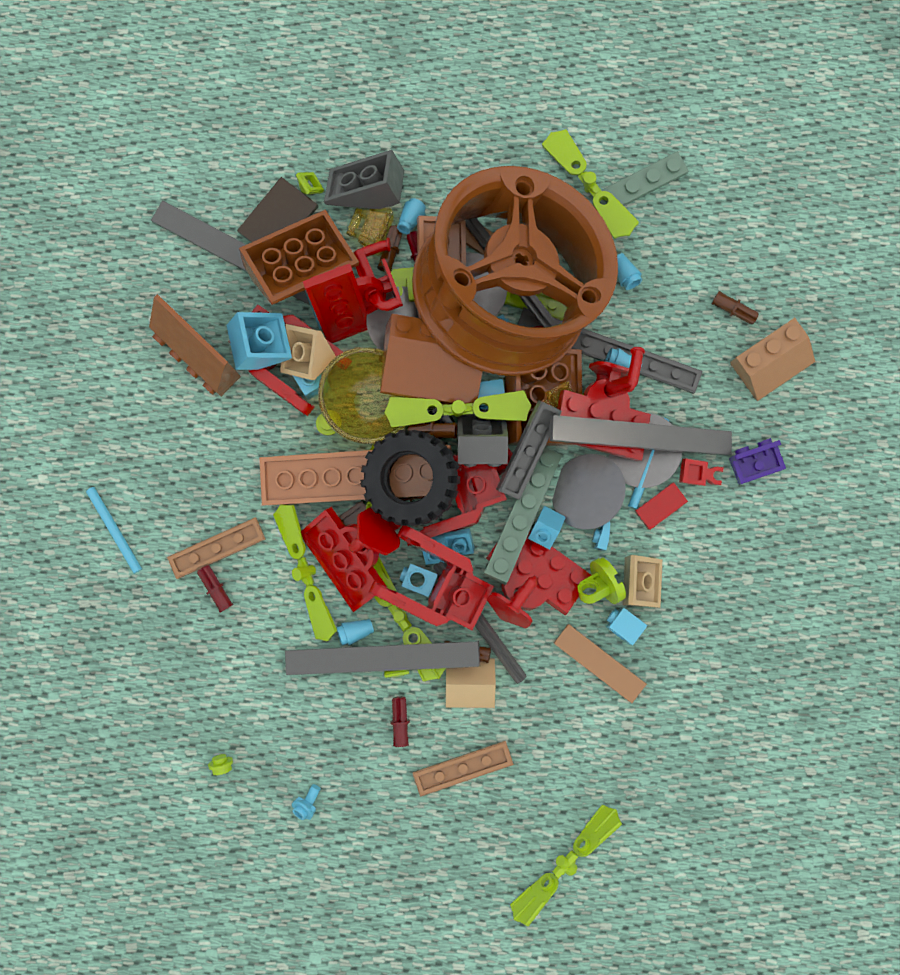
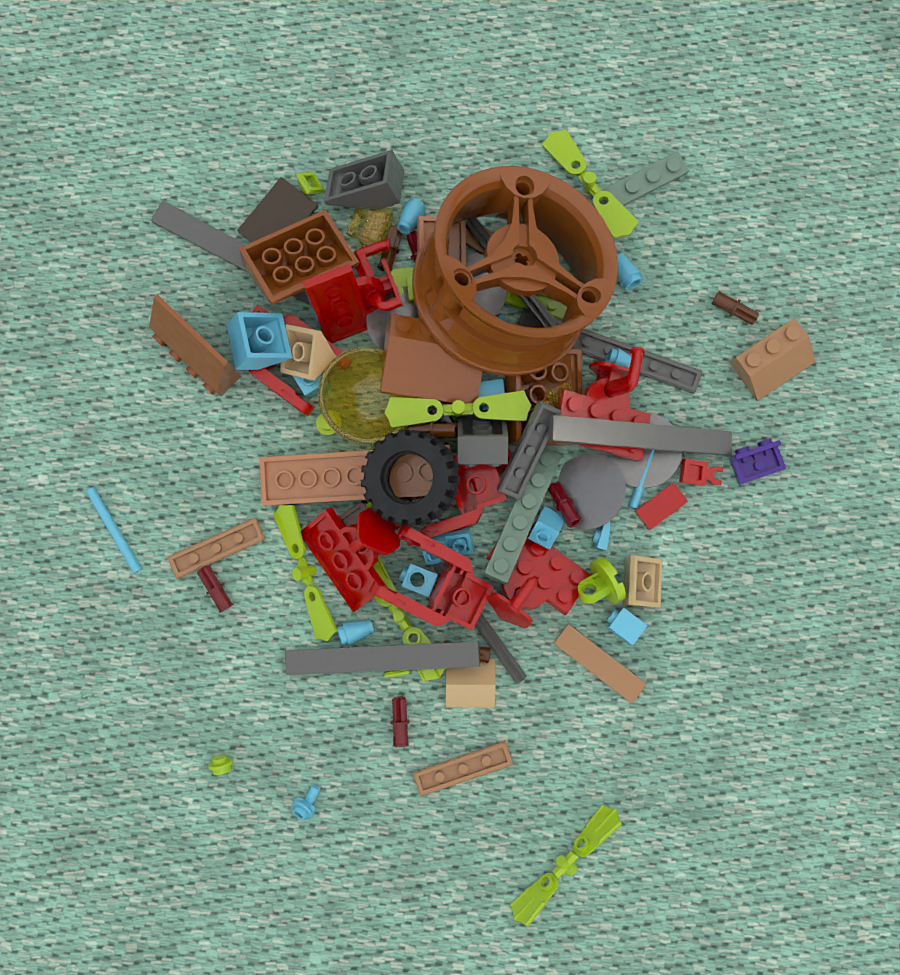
(564, 504): none -> dark red axle

